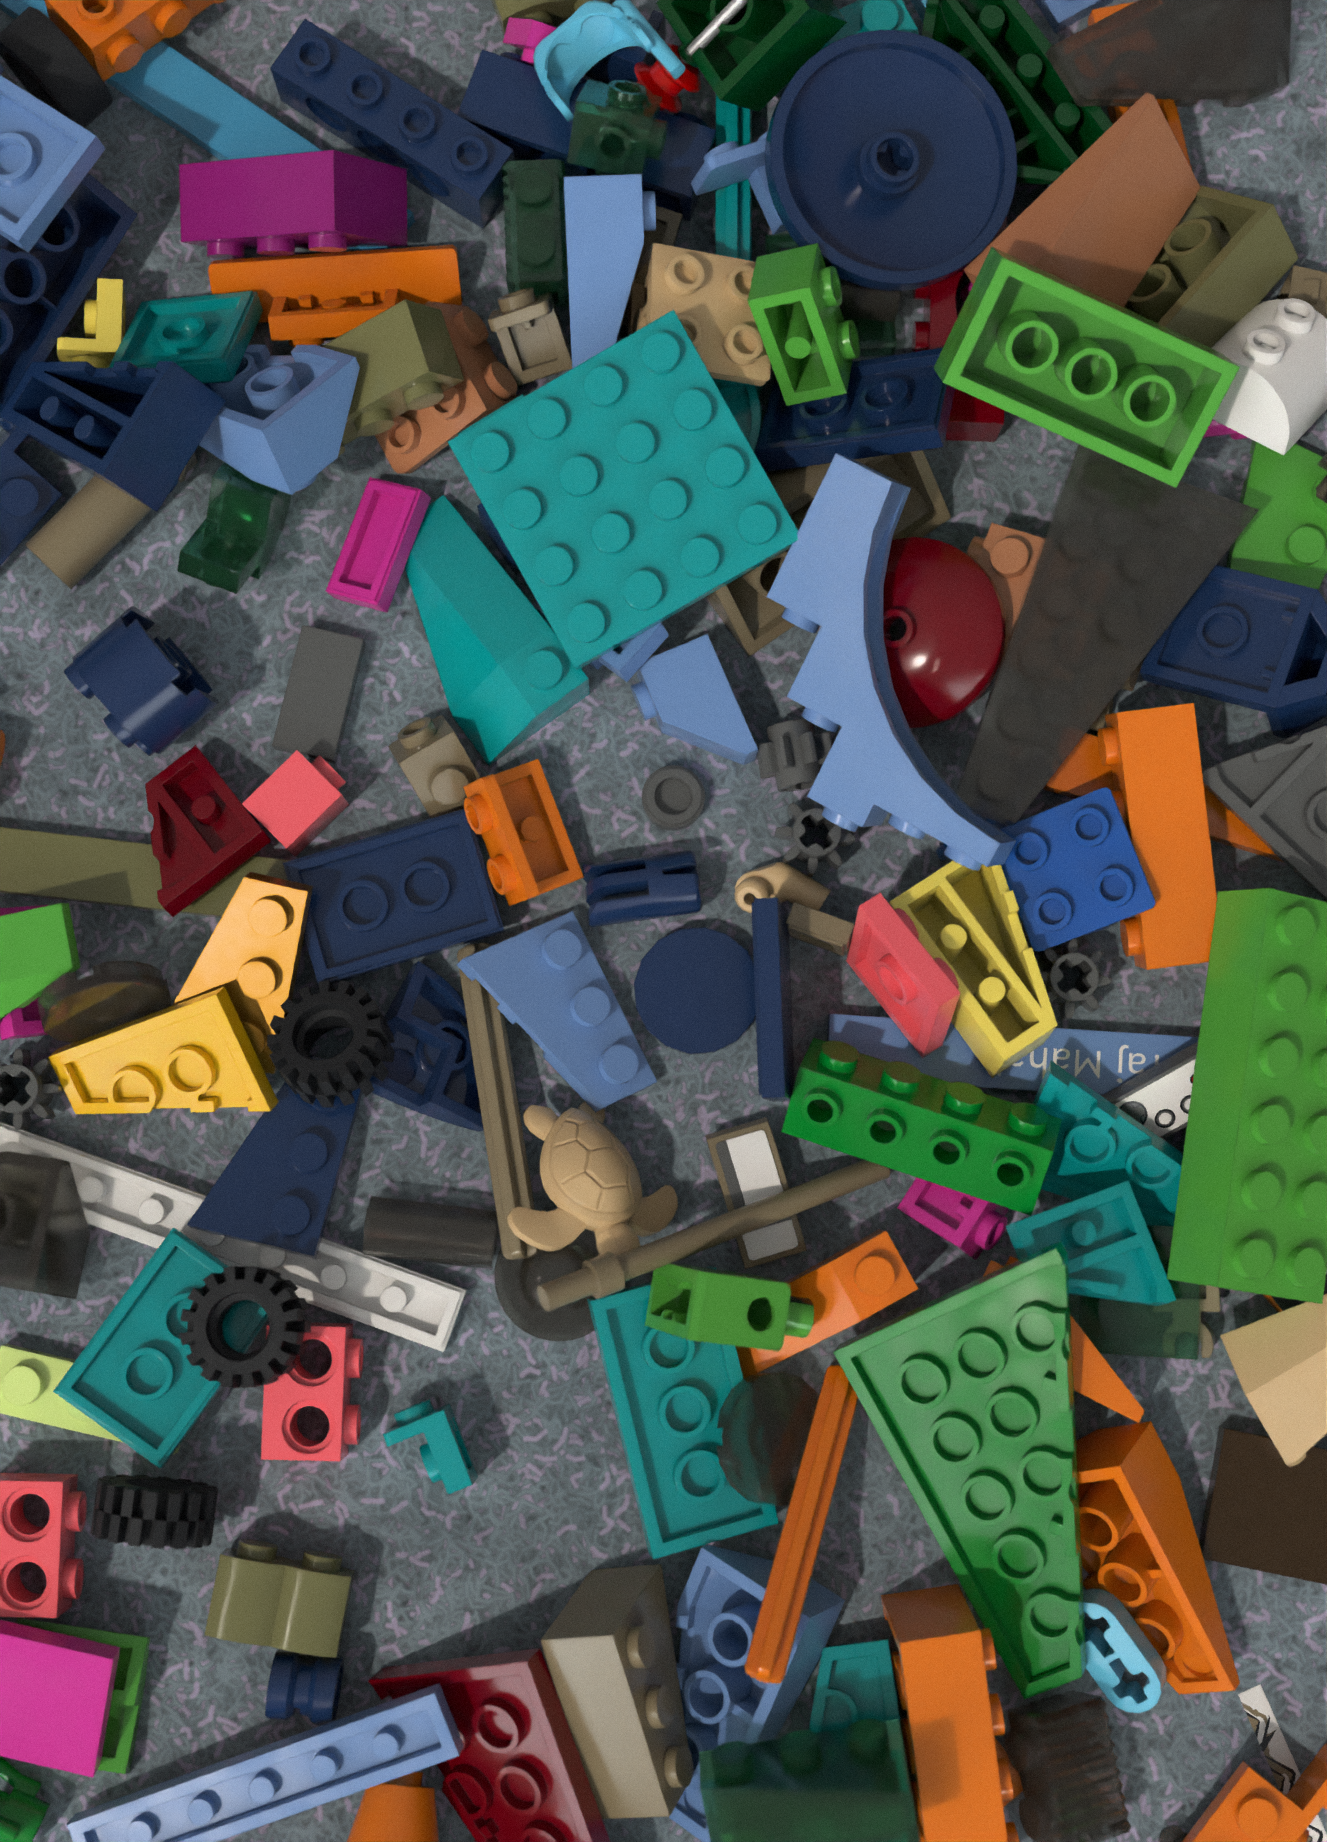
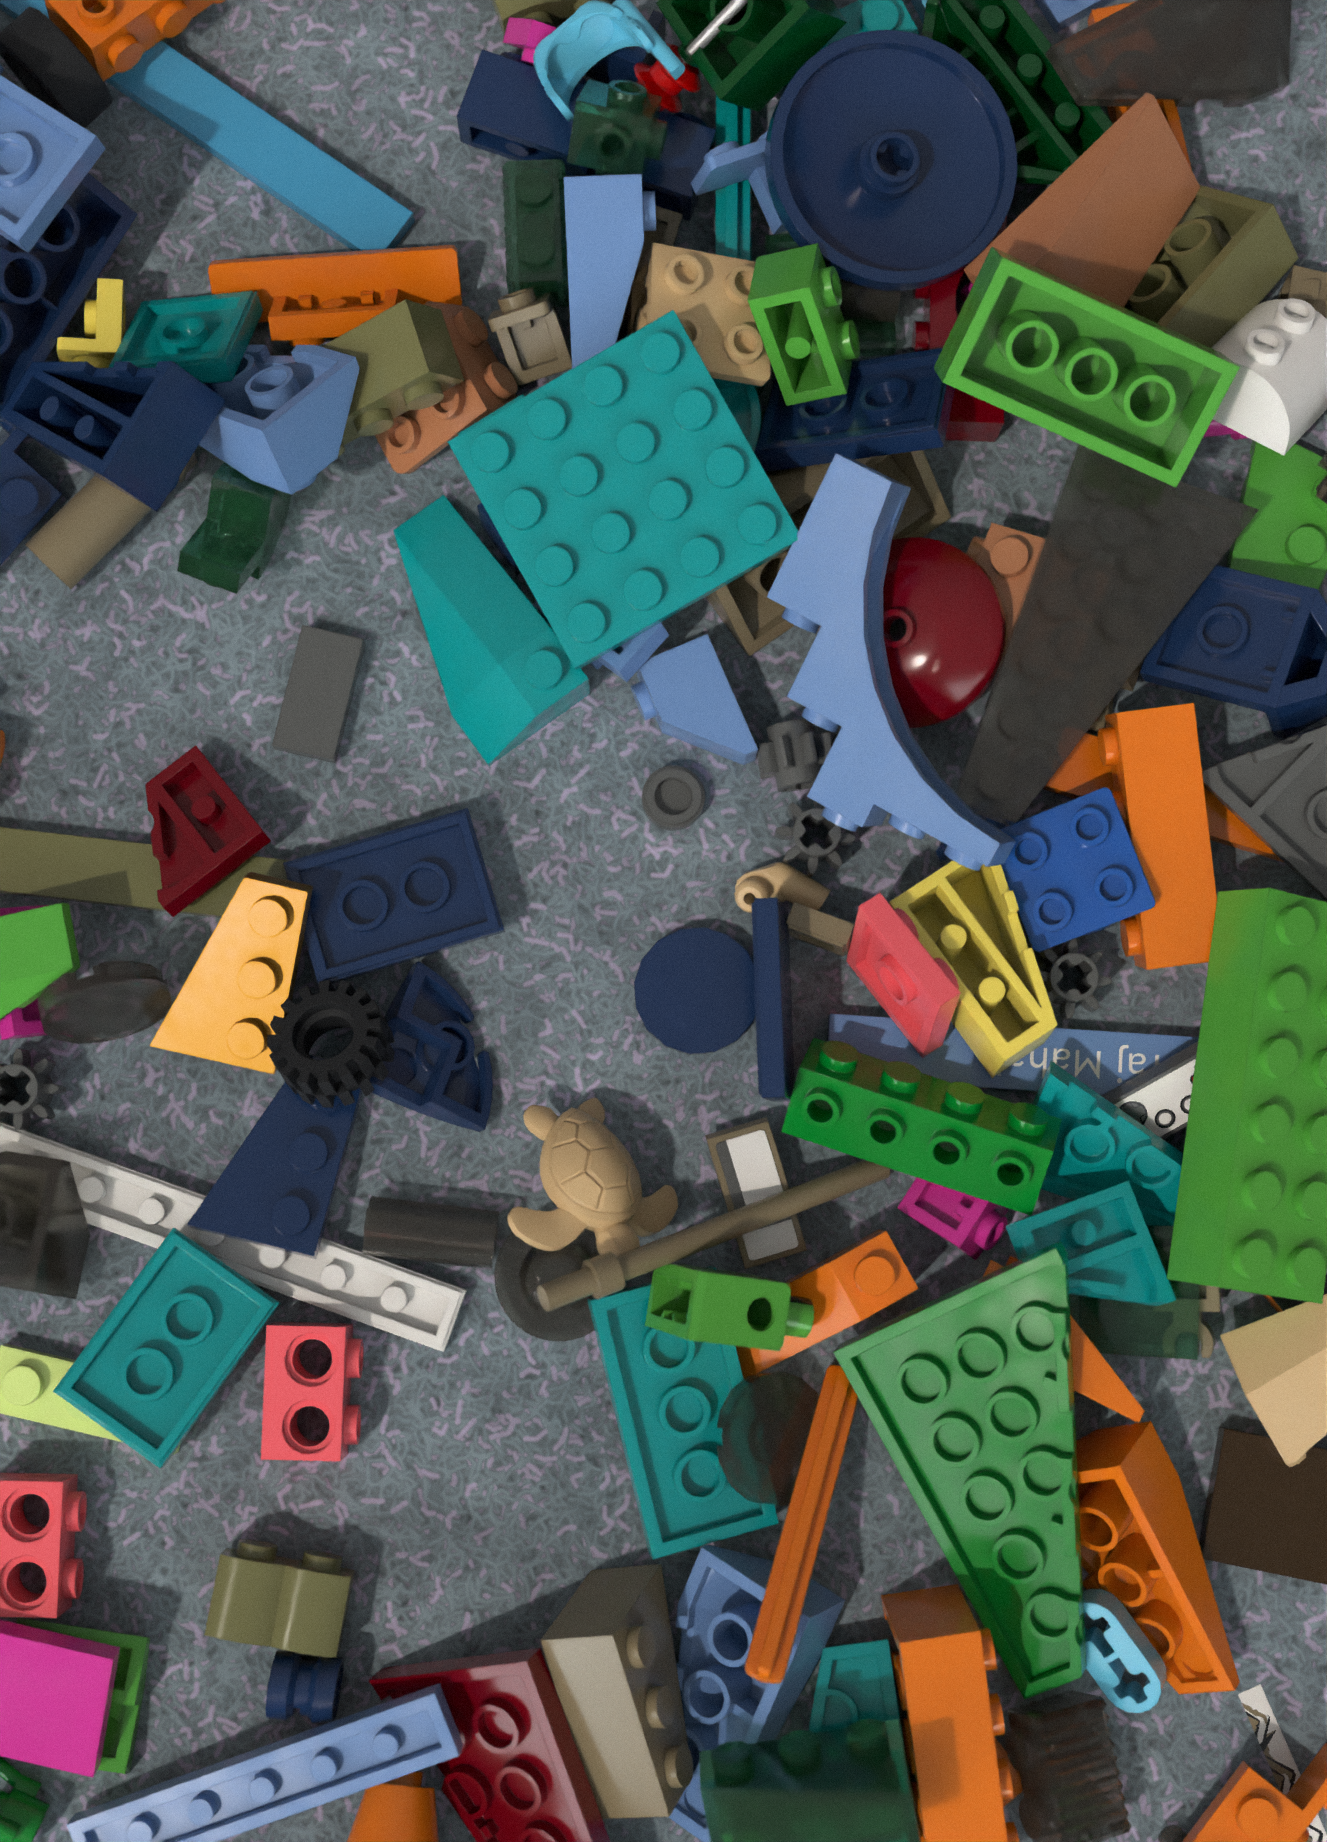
(142, 683): dark blue brick -> none
(154, 1511): black tyre -> none
(169, 1059): yellow wing -> none
(206, 1321): black tyre -> none
(292, 203): magenta wedge -> none
(298, 801): coral brick -> none
(378, 544): dark pink tile -> none
(392, 122): dark blue brick -> none
(434, 764): dark tan bracket -> none
(445, 1453): teal bracket -> none
(498, 1107): dark tan axle -> none
(521, 832): orange bracket -> none
(565, 1004): medium blue wing -> none
(642, 888): dark blue arm -> none

